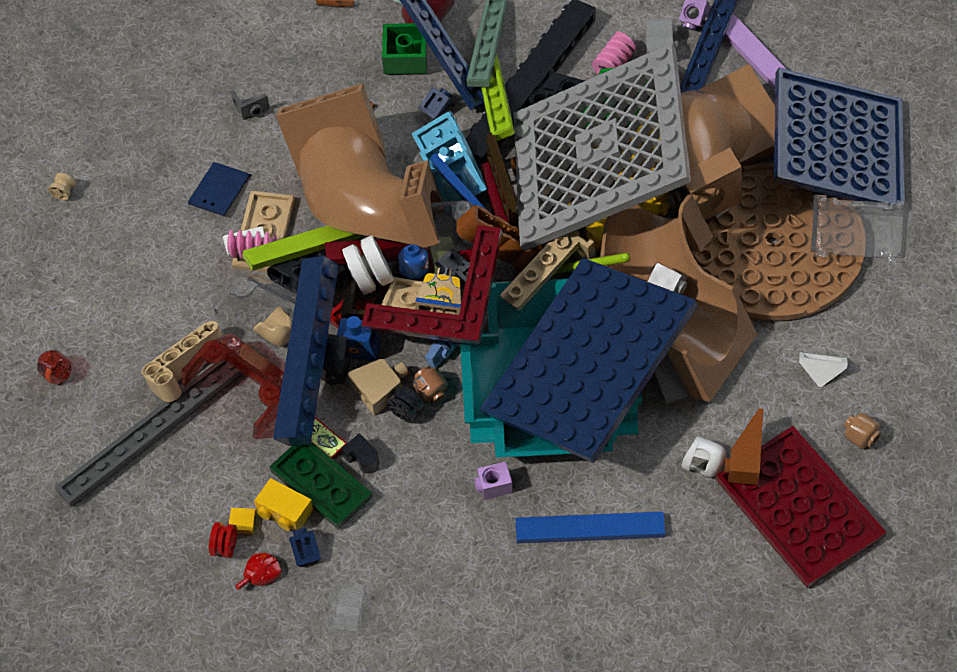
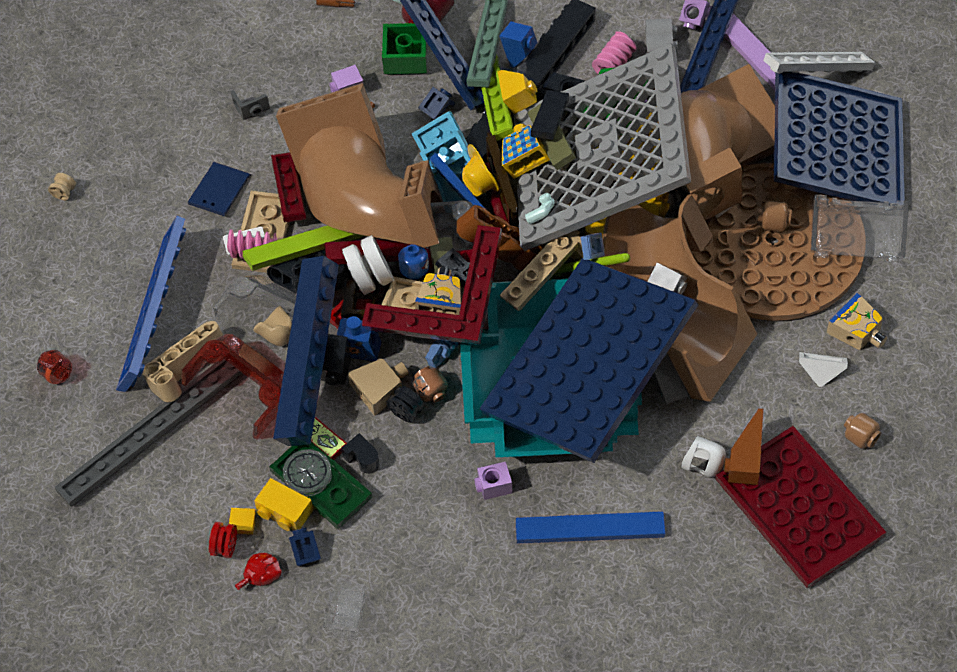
(151, 305): none -> blue plate
(288, 187): none -> dark red tile
(307, 472): none -> clear tile
(345, 78): none -> lavender brick
(476, 175): none -> yellow piece
(517, 42): none -> blue slope
(517, 90): none -> yellow slope
(522, 151): none -> yellow torso
(546, 205): none -> light aqua arm
(549, 115): none -> black tile
(558, 149): none -> olive tile
(592, 246): none -> medium blue tile
(774, 216): none -> medium nougat head
(818, 61): none -> white plate
(857, 324): none -> tan torso

